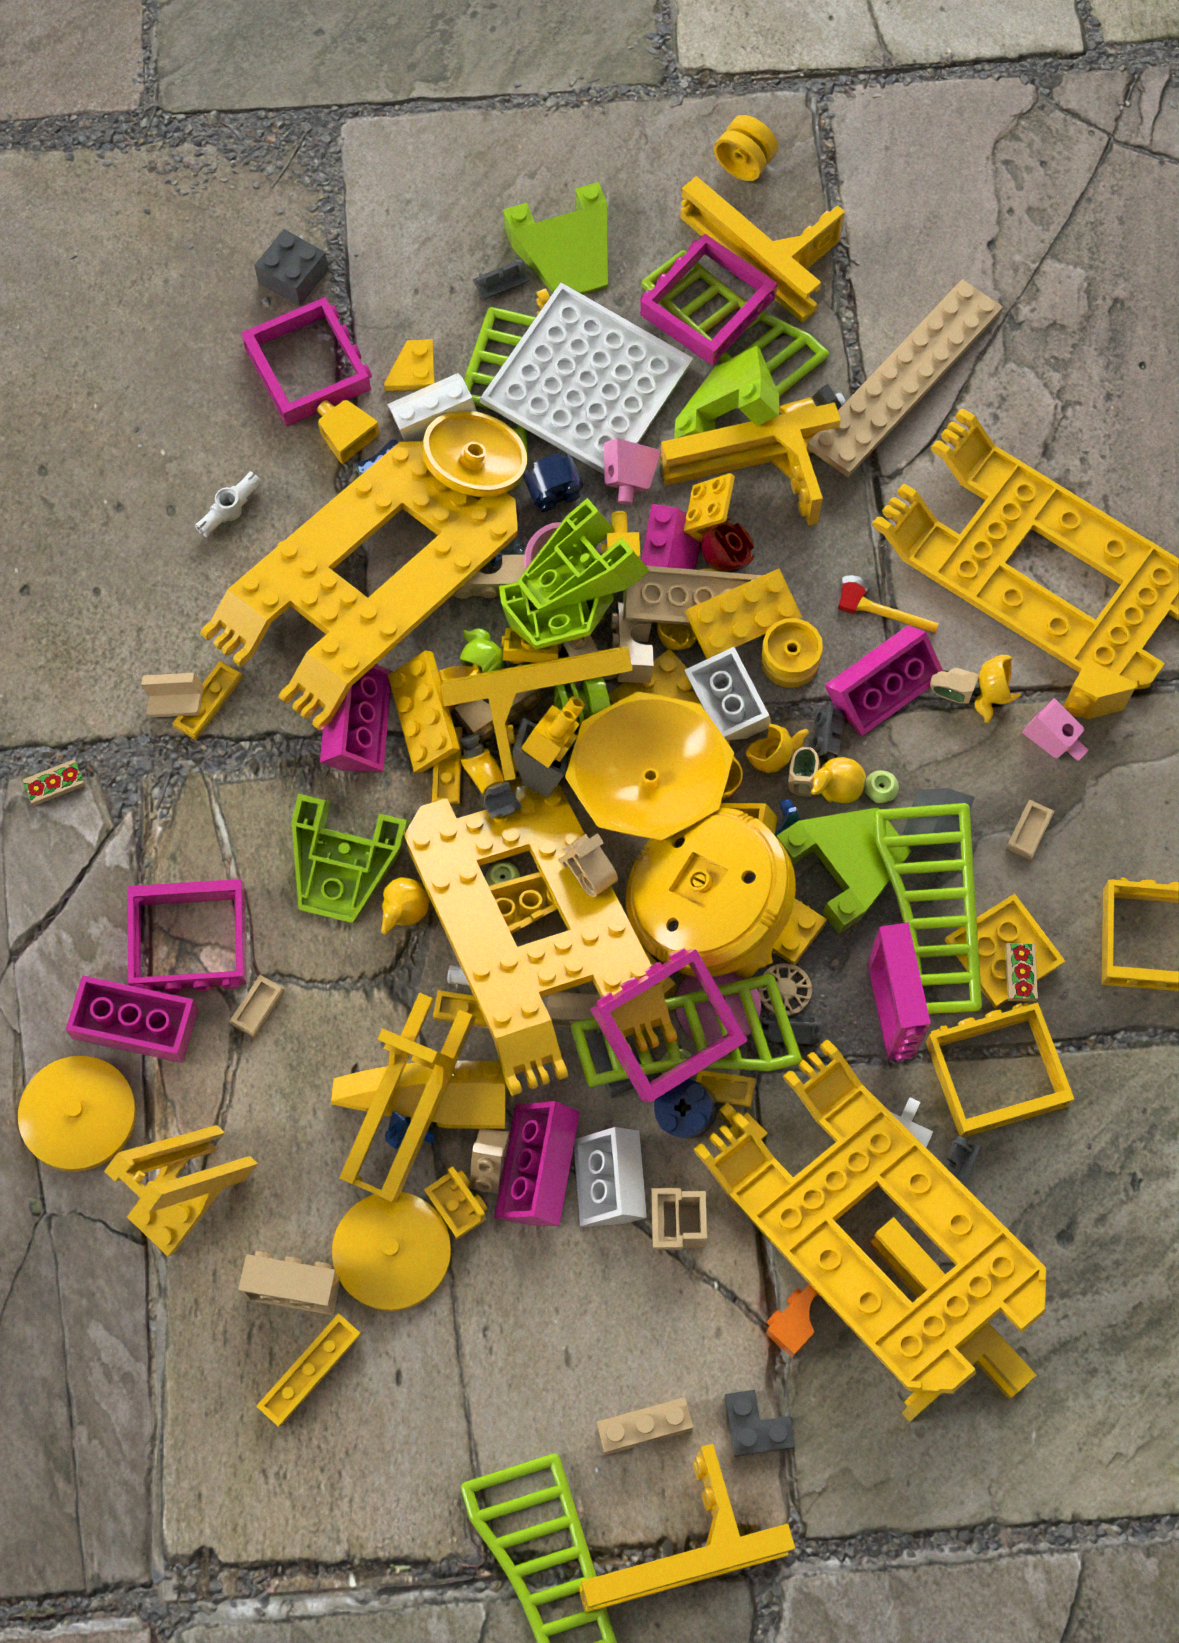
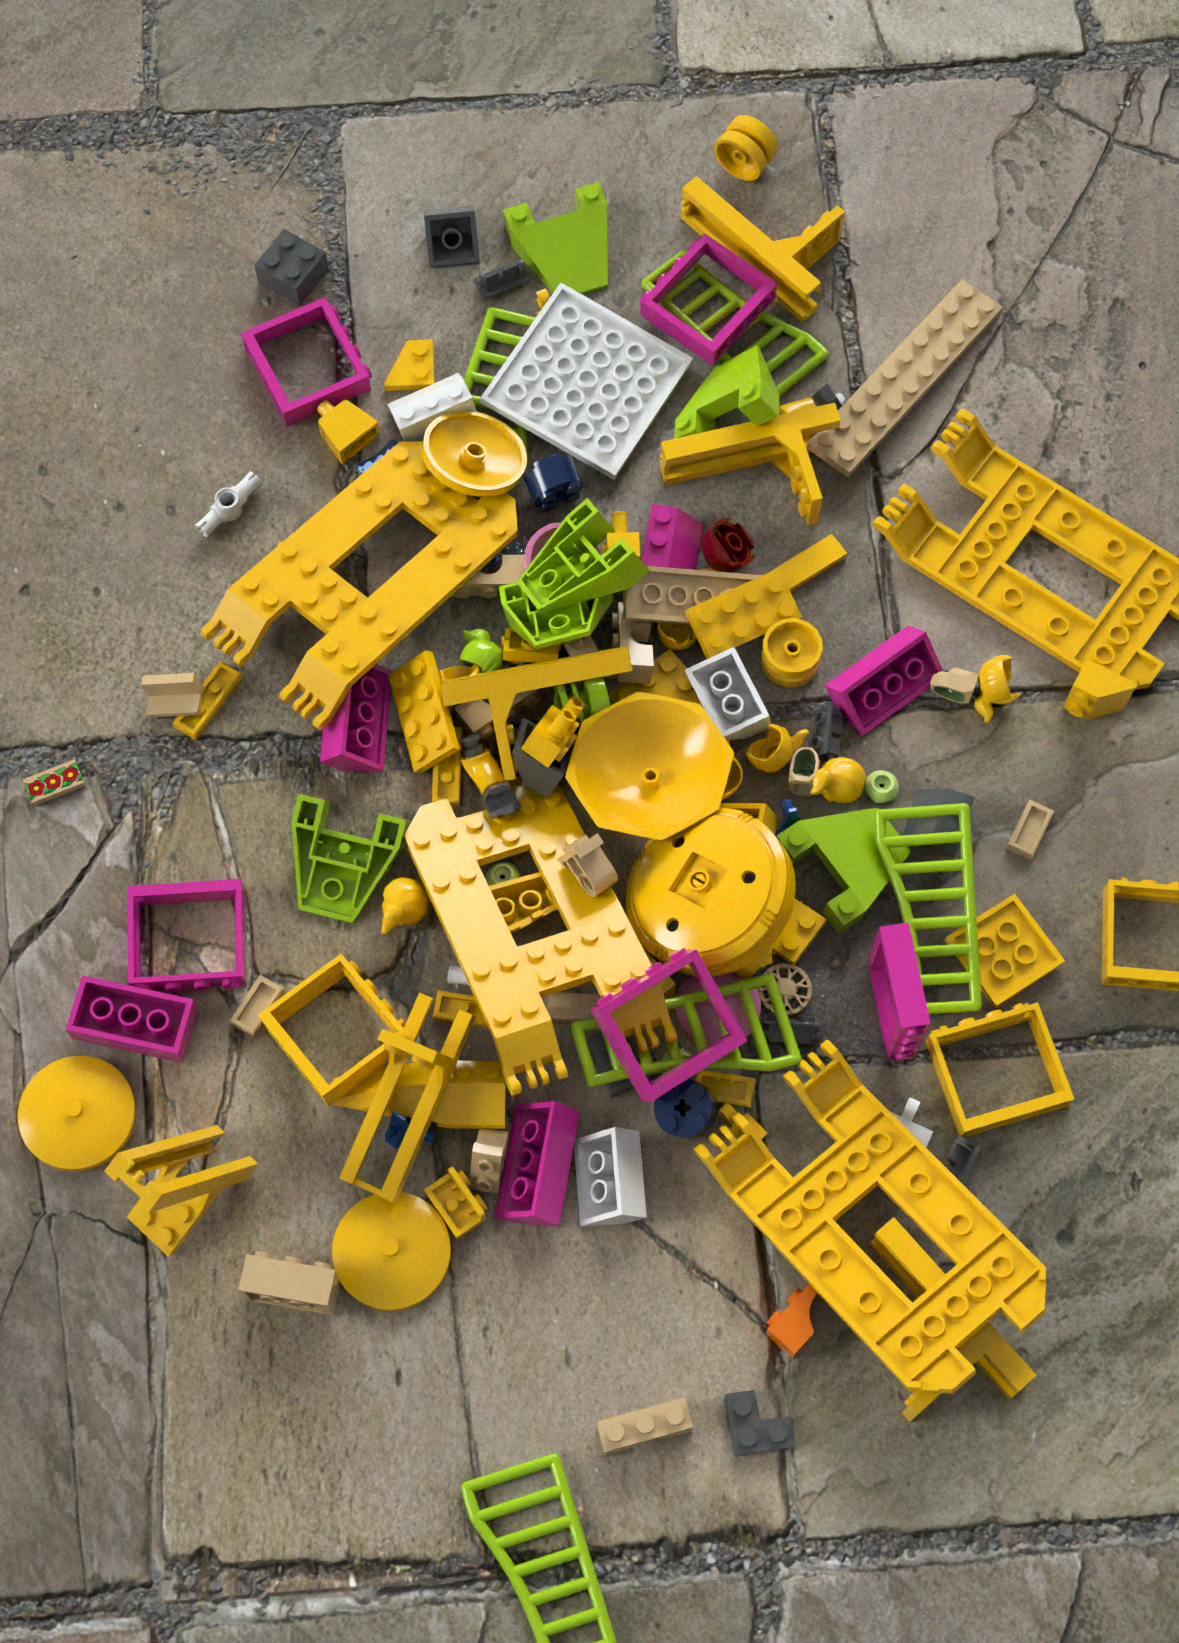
(304, 994): none -> yellow window
(308, 1370): yellow plate -> none
(451, 236): none -> dark grey slope
(629, 468): bright pink torso -> none
(678, 1219): tan plate -> none
(708, 505): yellow bracket -> none
(723, 1551): yellow piece -> none
(812, 562): none -> yellow tile
(853, 599): piece -> none
(1021, 972): tile -> none
(1056, 731): bright pink torso -> none

